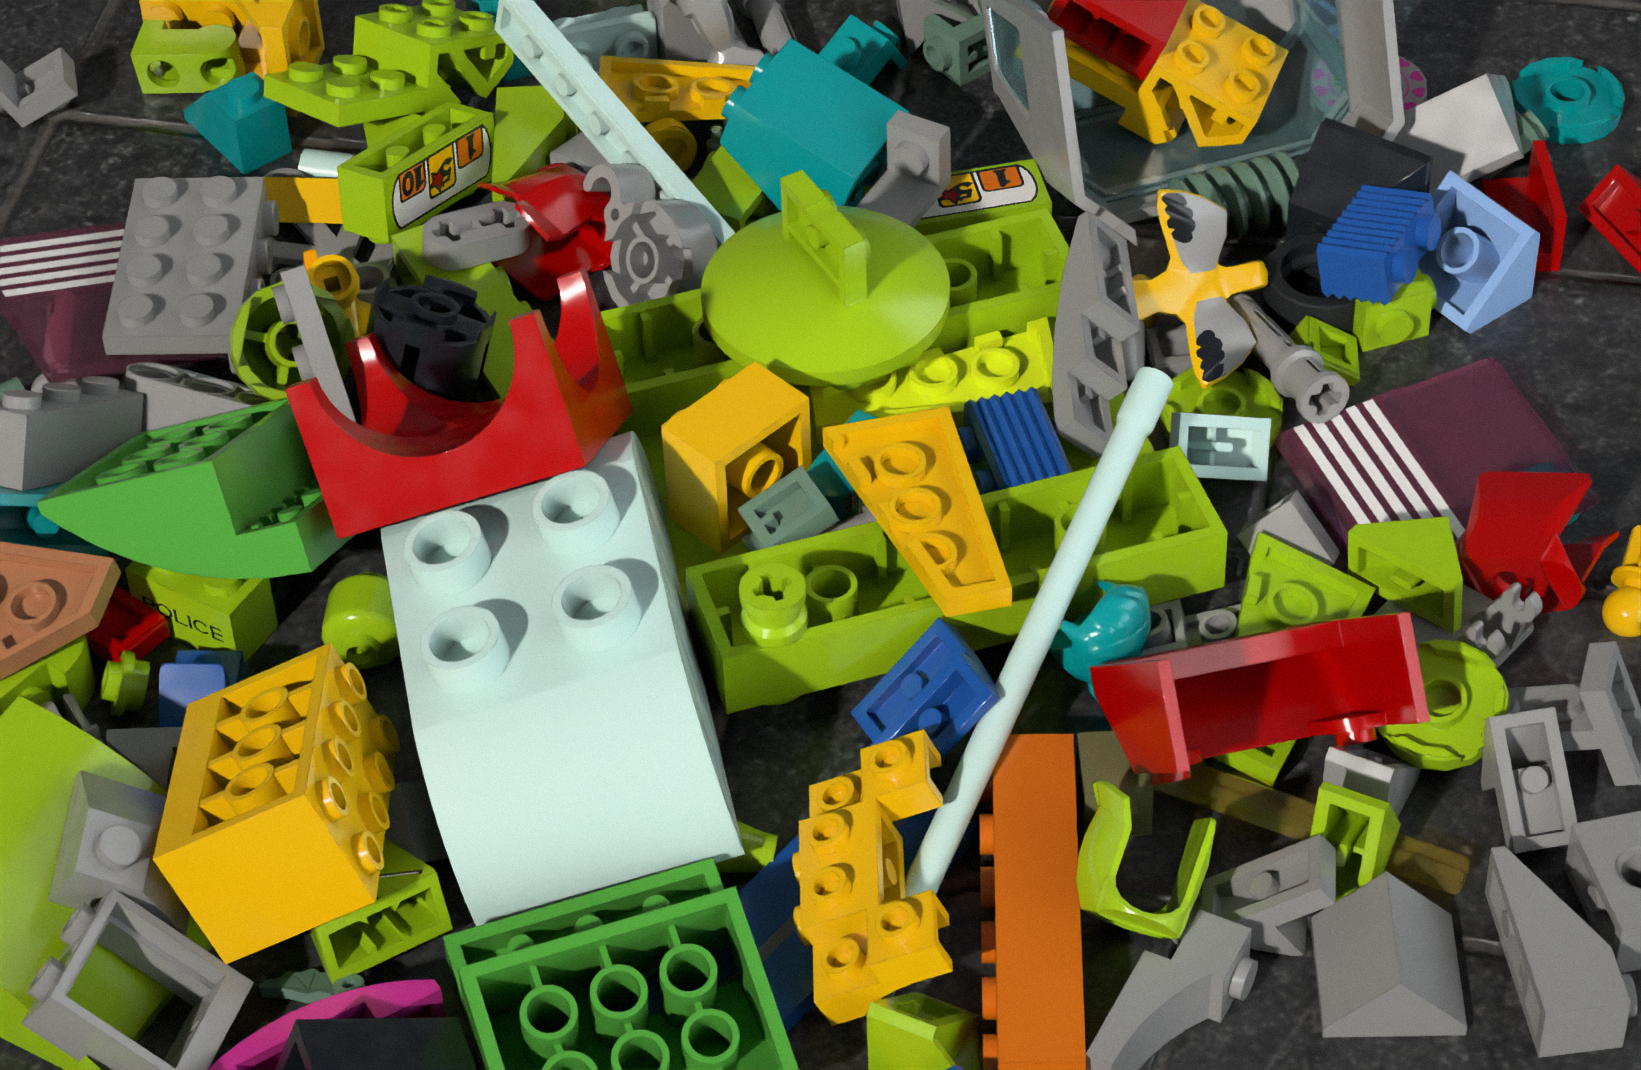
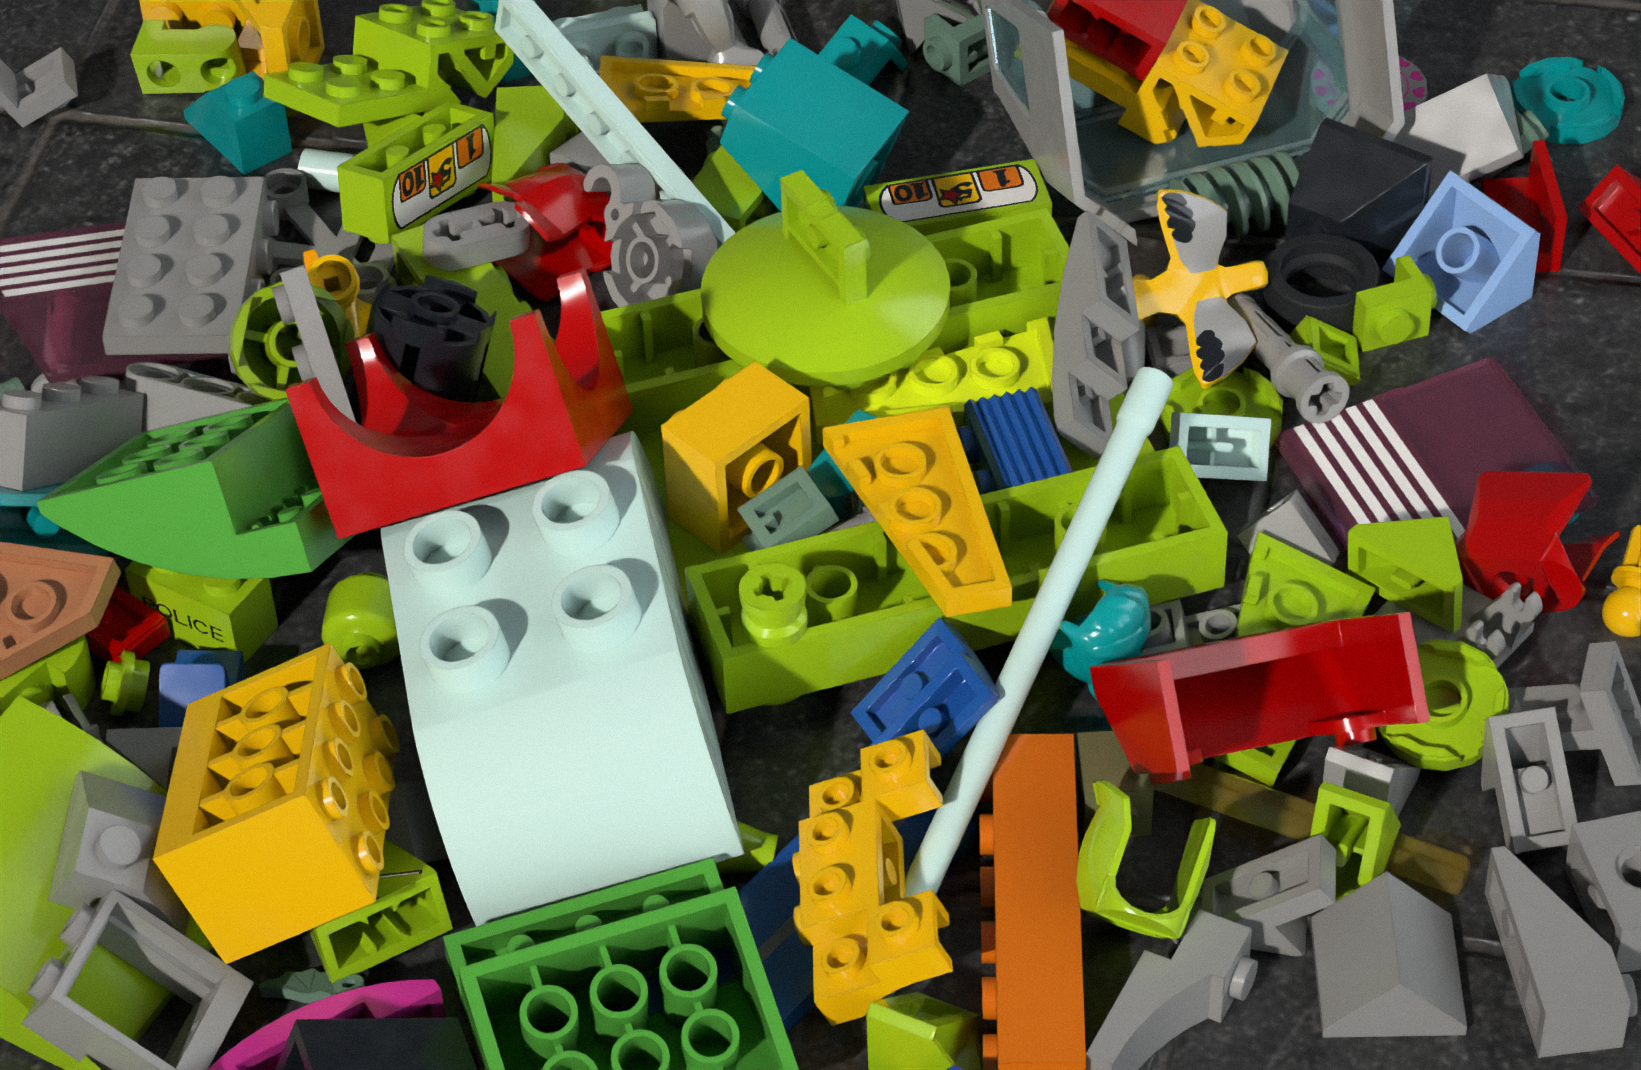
(305, 199): yellow sticker -> none
(674, 140): yellow tile -> none
(915, 169): light grey bracket -> none
(1377, 243): blue brick -> none

